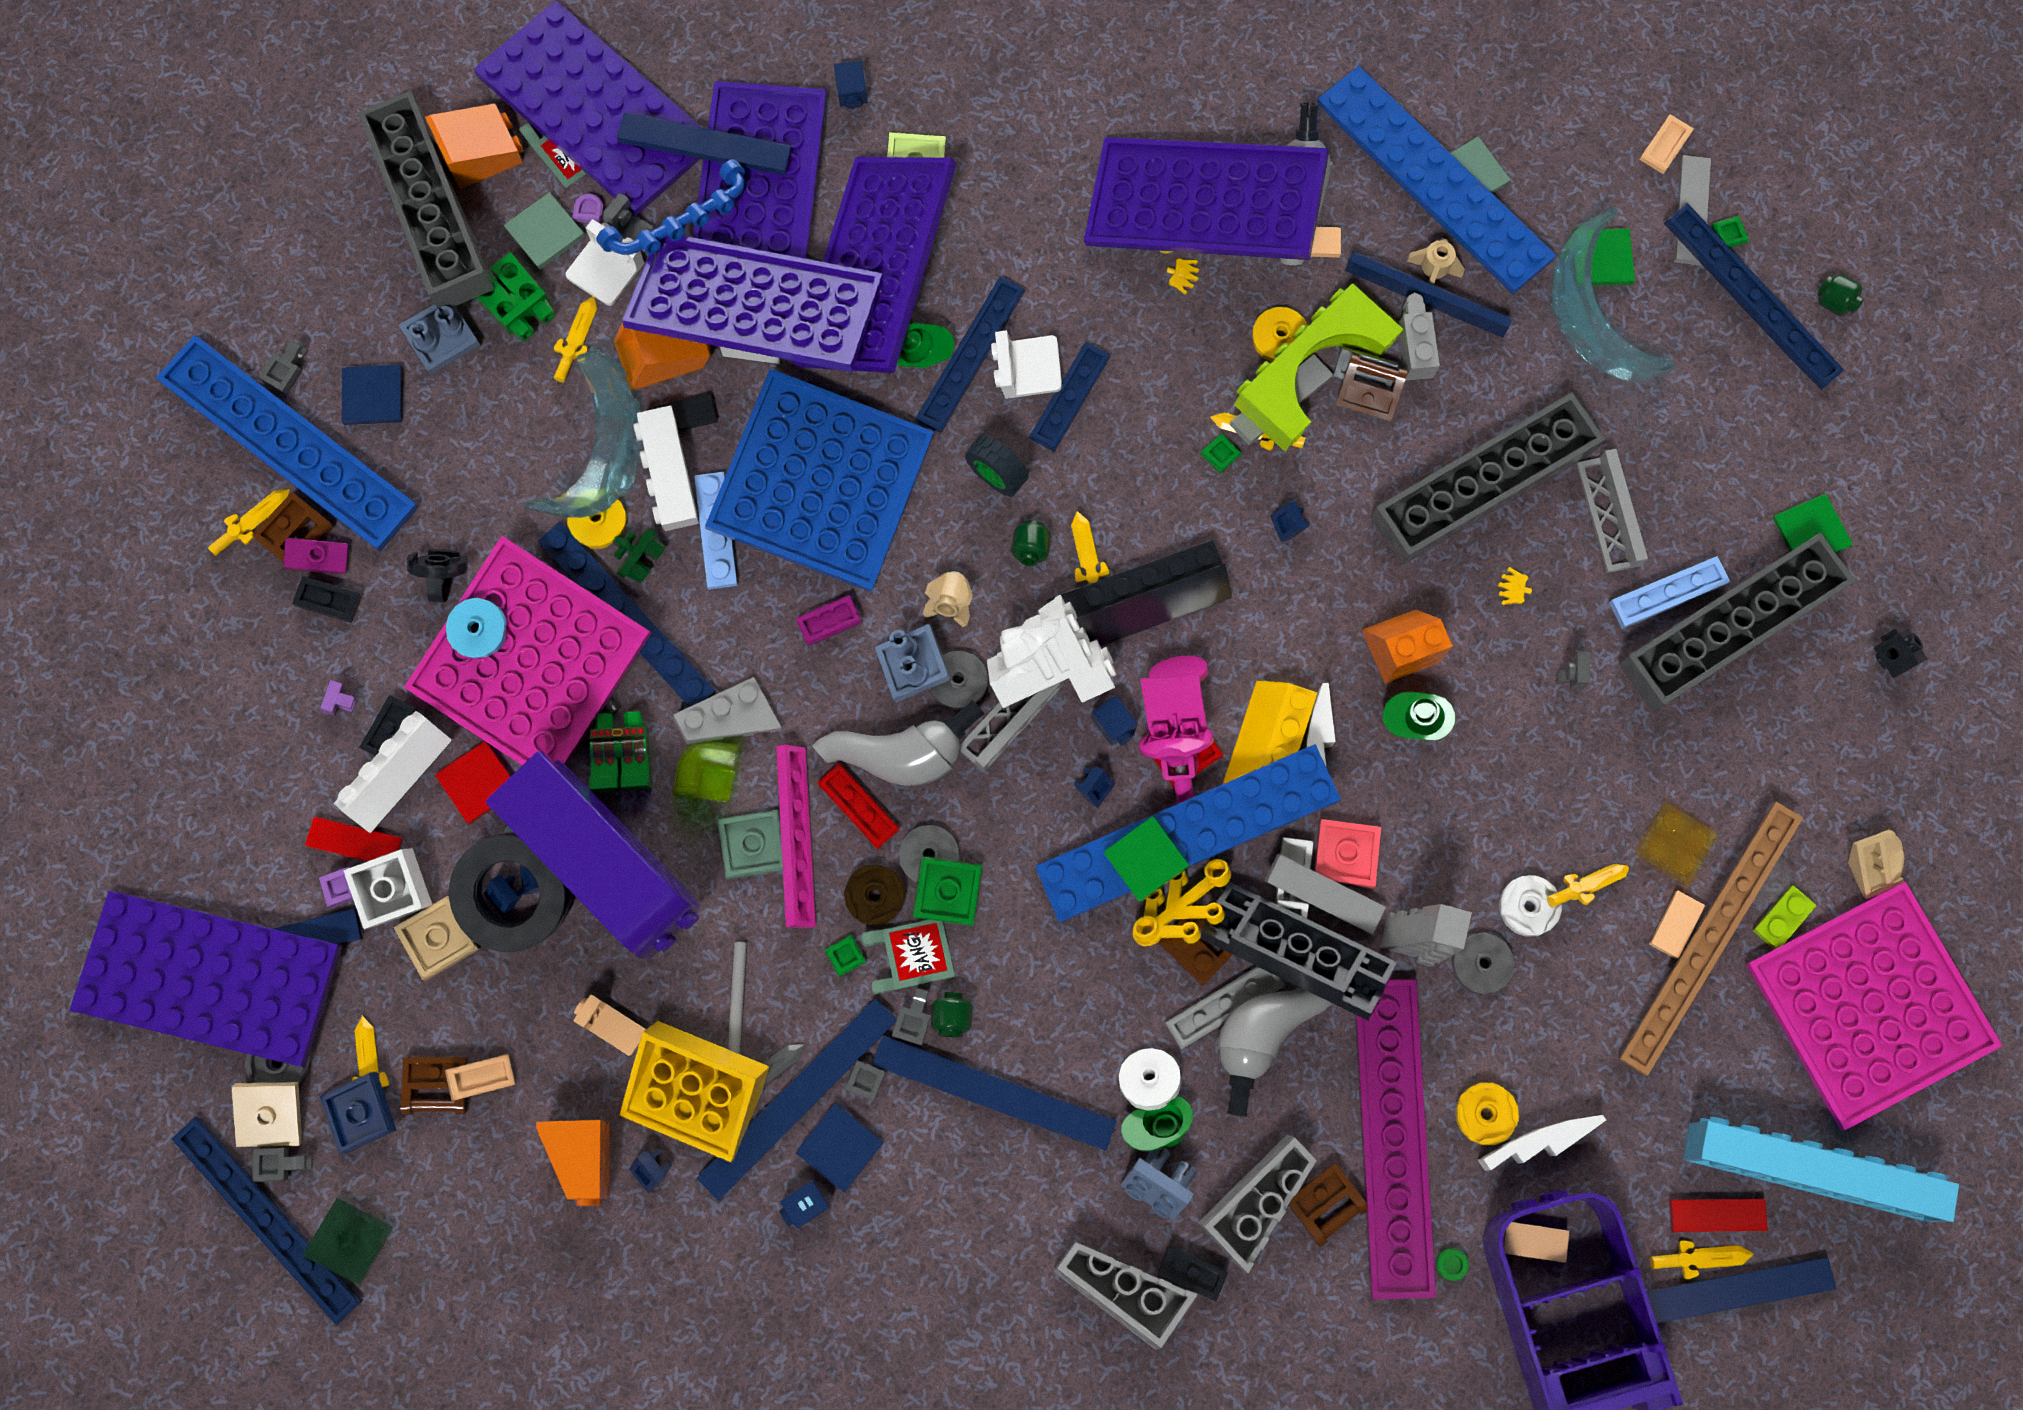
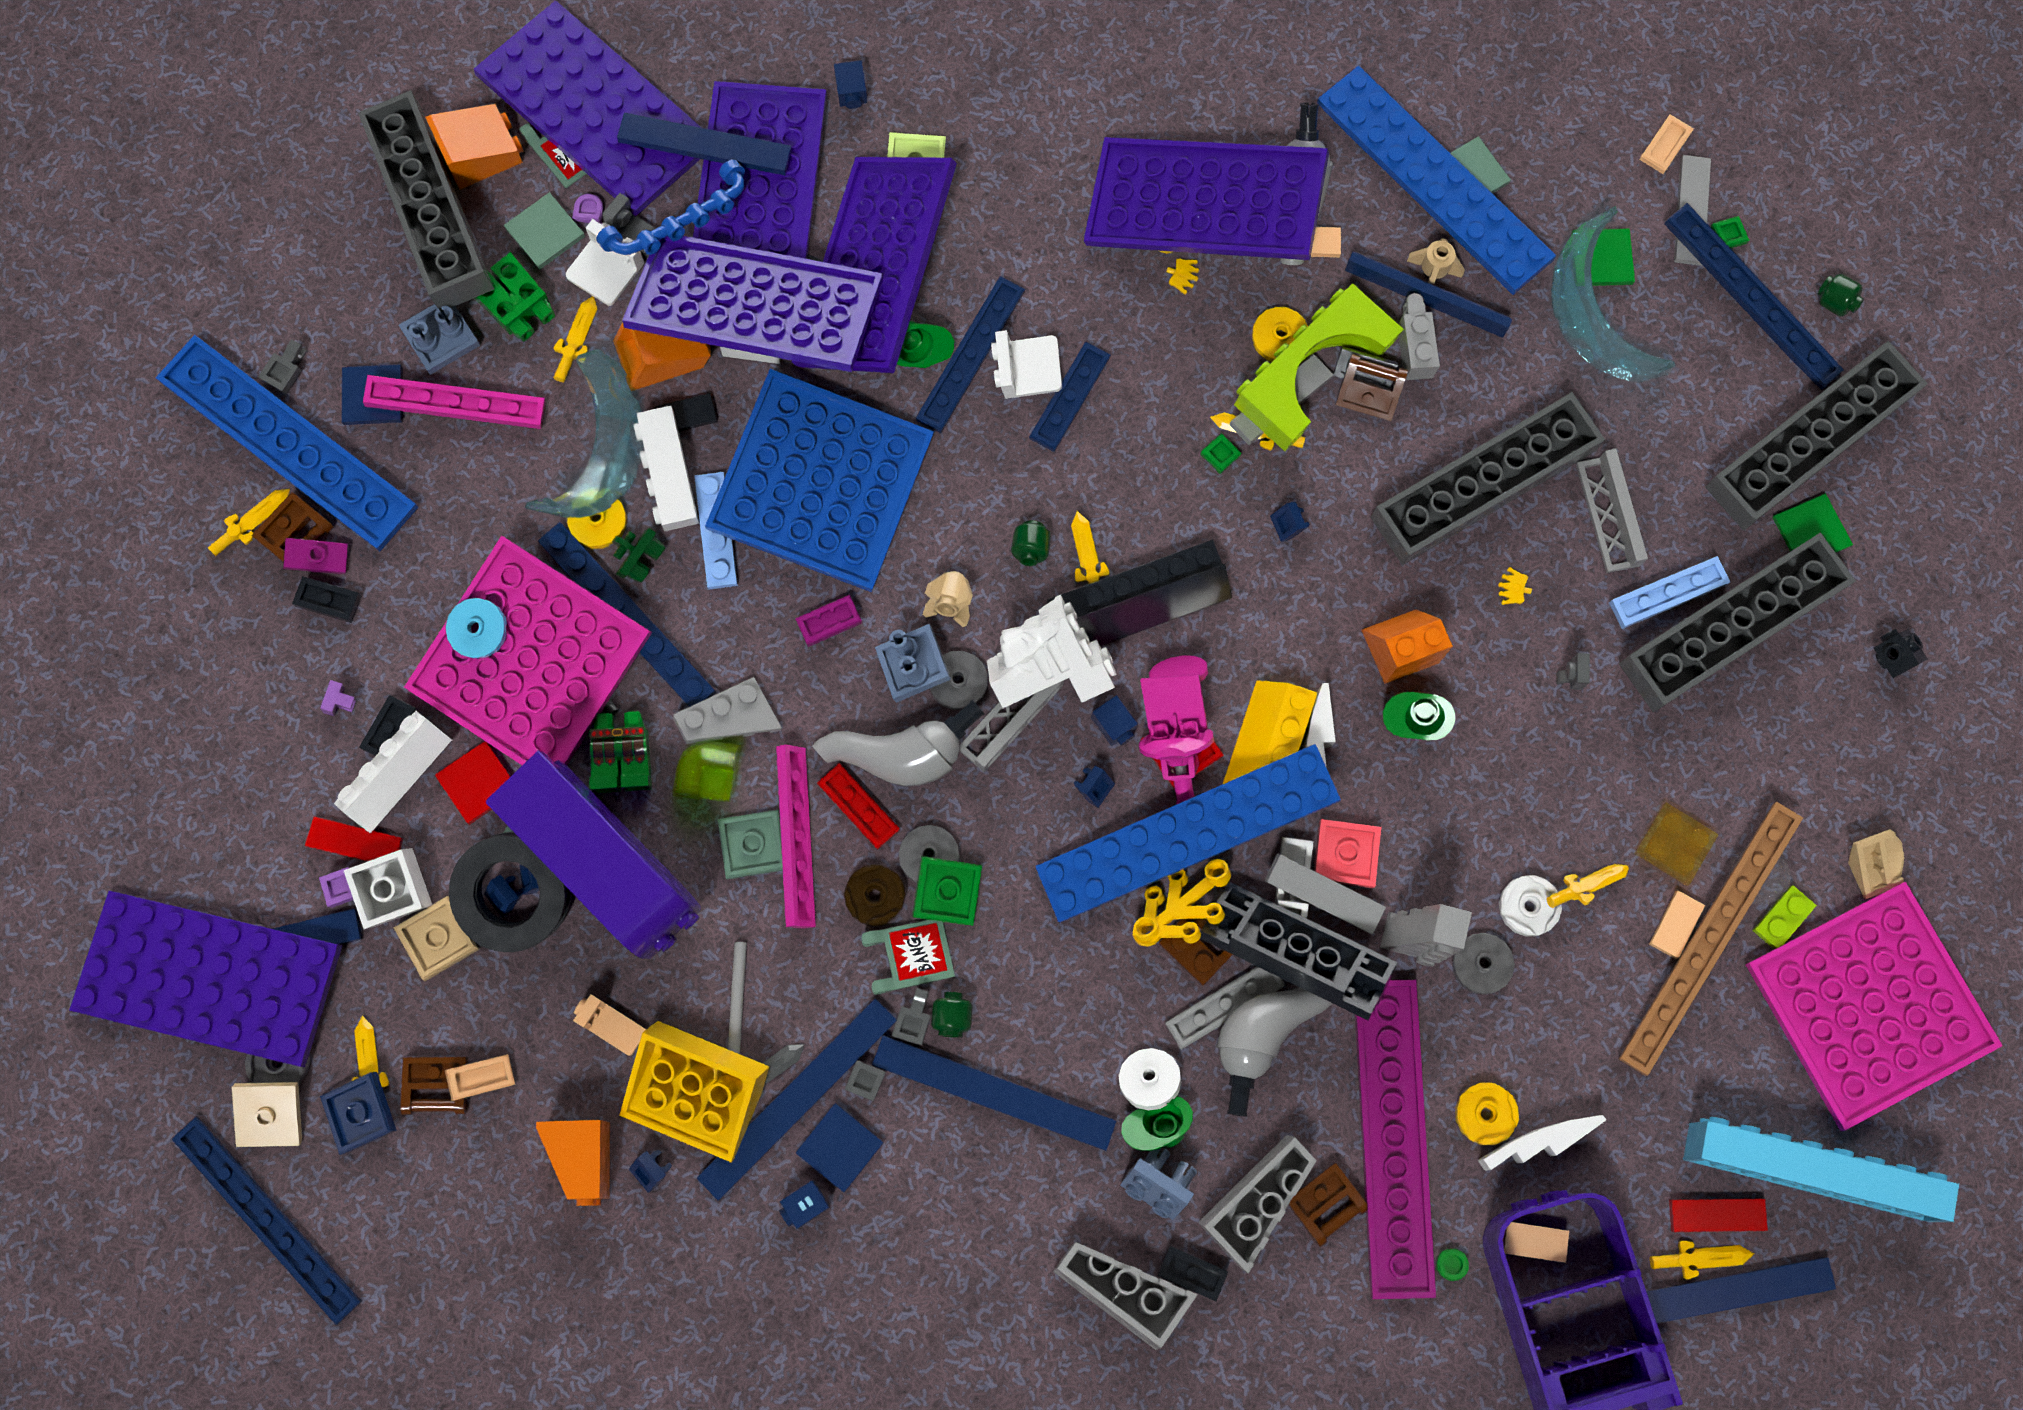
(275, 1164): dark grey plate -> none
(348, 1241): clear green tile -> none
(437, 568): black tile -> none
(454, 402): none -> dark pink plate
(845, 956): green tile -> none
(996, 465): black wheel -> none
(1146, 859): green tile -> none
(1815, 435): none -> dark grey brick

